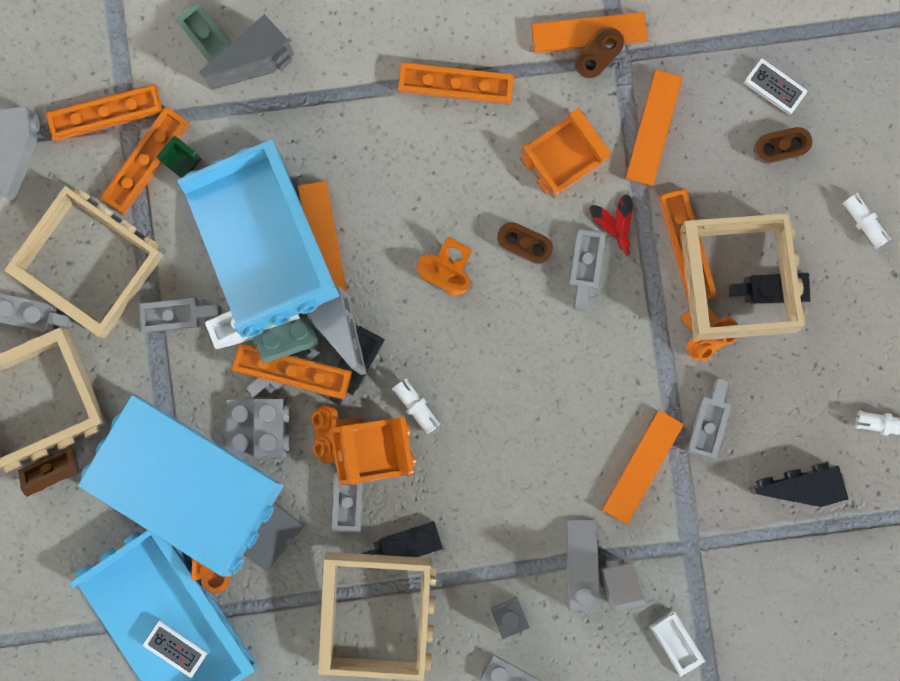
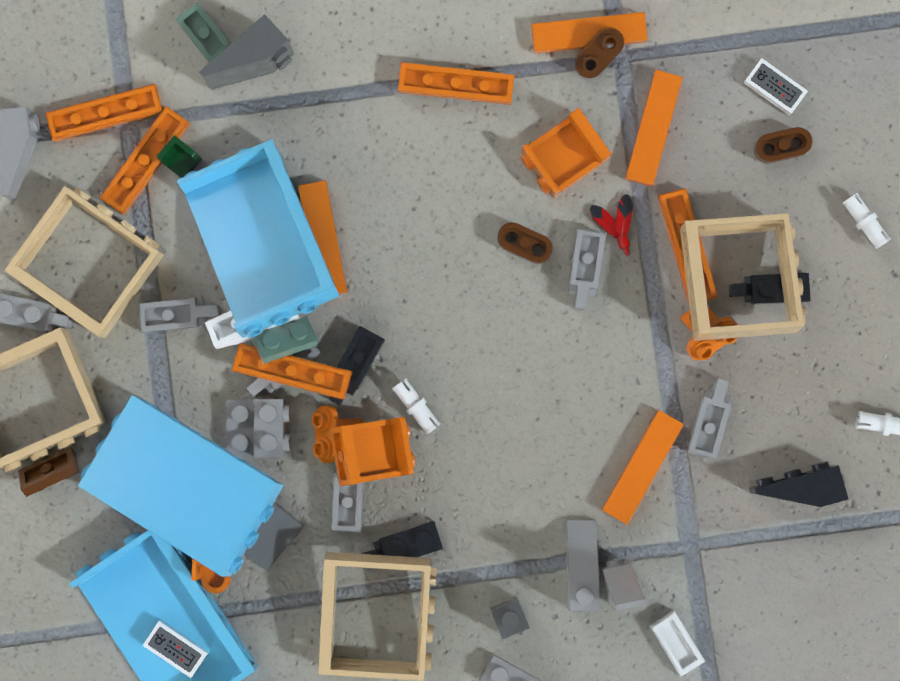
(338, 326): light grey slope -> none
(445, 272): orange bracket -> none

